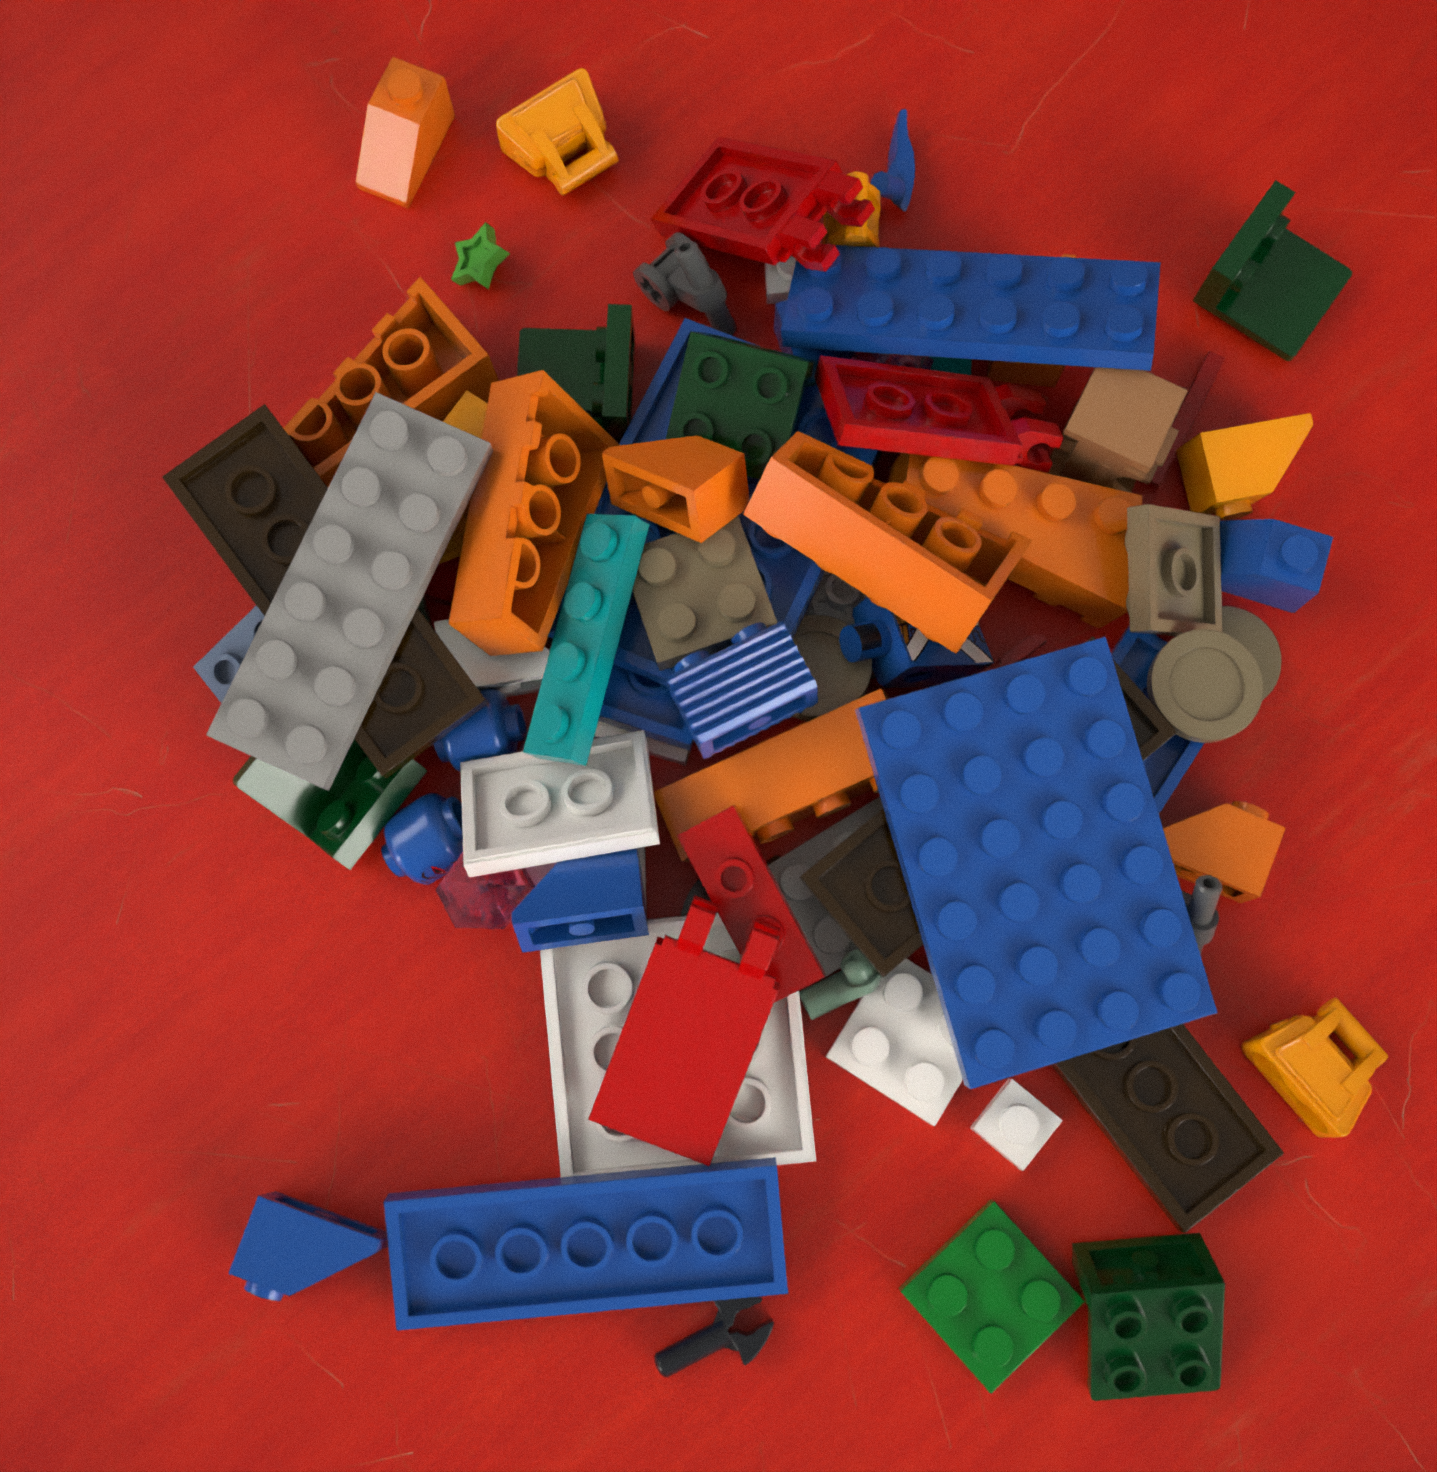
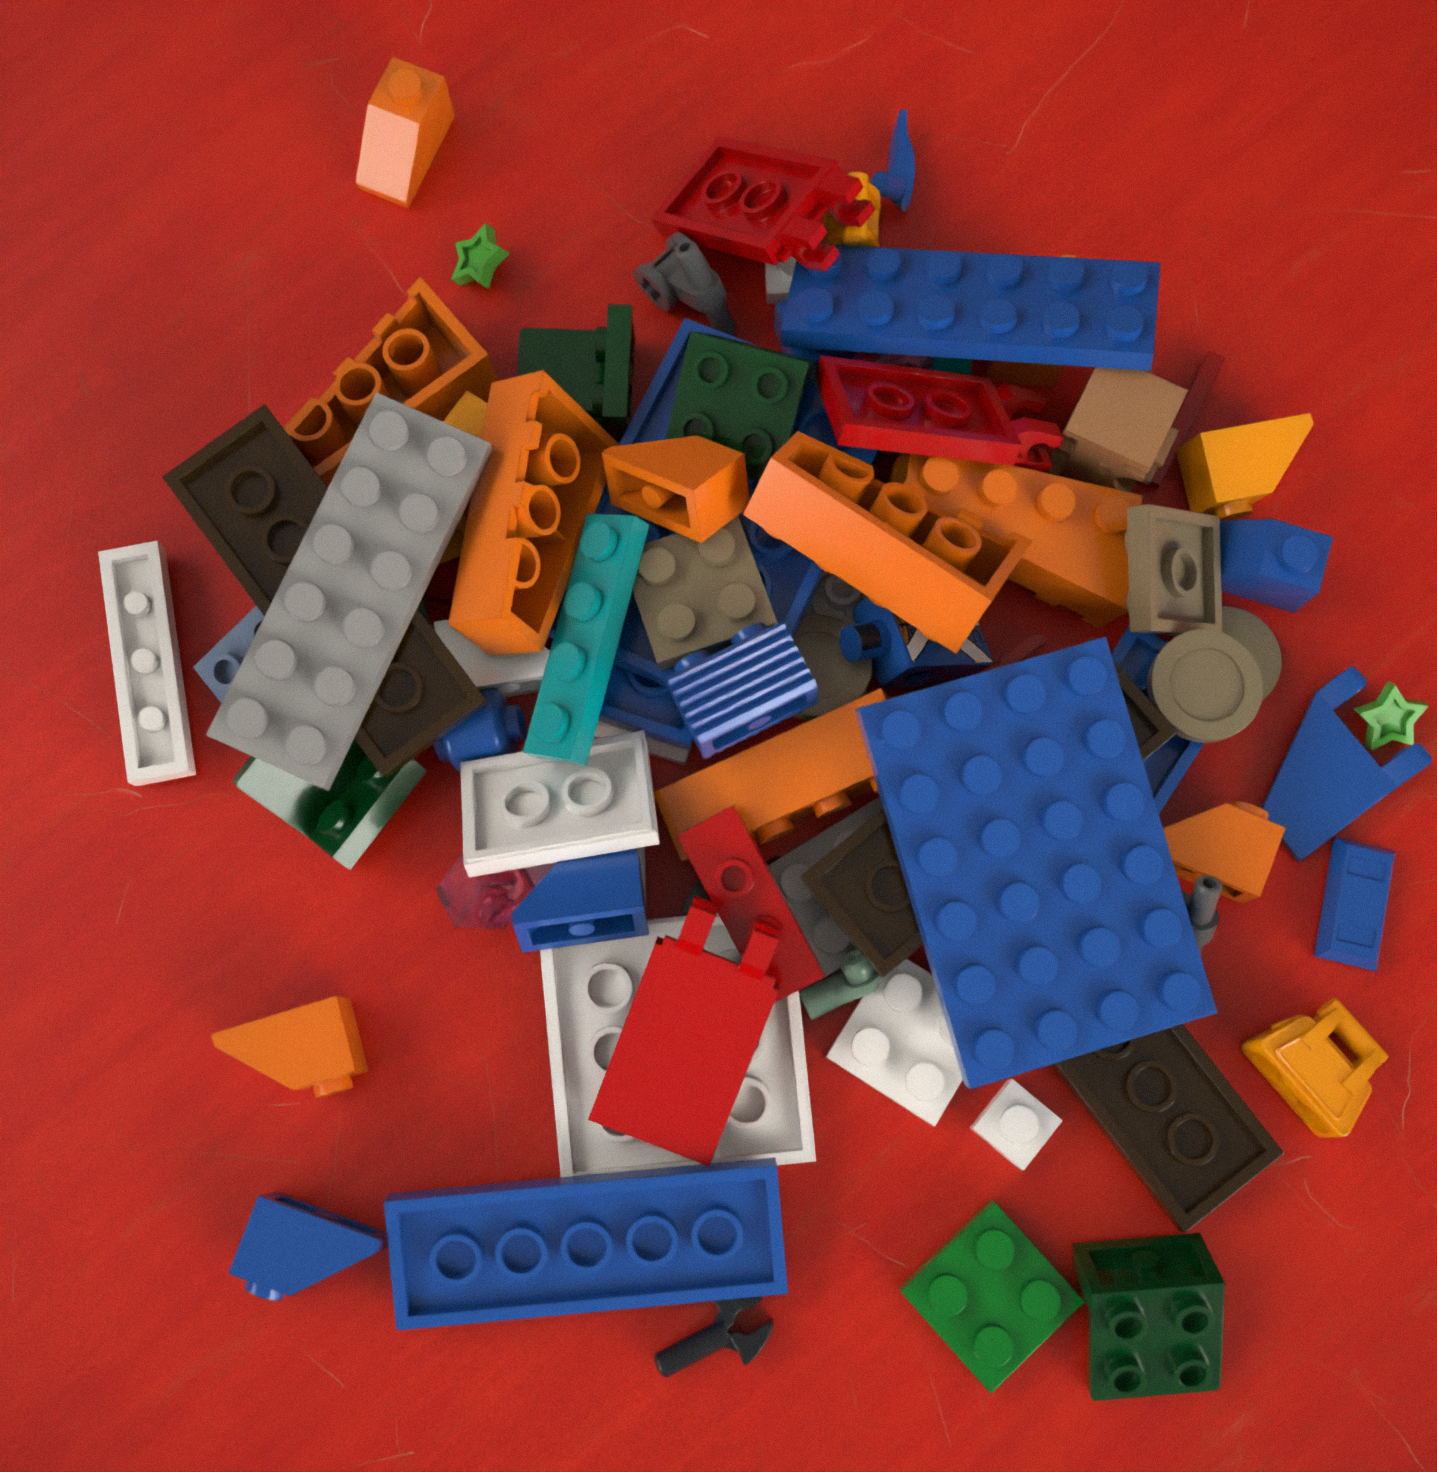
(146, 664): none -> white plate
(302, 1046): none -> orange slope
(424, 838): blue head -> none
(557, 127): light orange piece -> none
(1272, 280): dark green bracket -> none
(1329, 774): none -> blue flag
(1354, 904): none -> blue tile
(1390, 717): none -> bright green piece

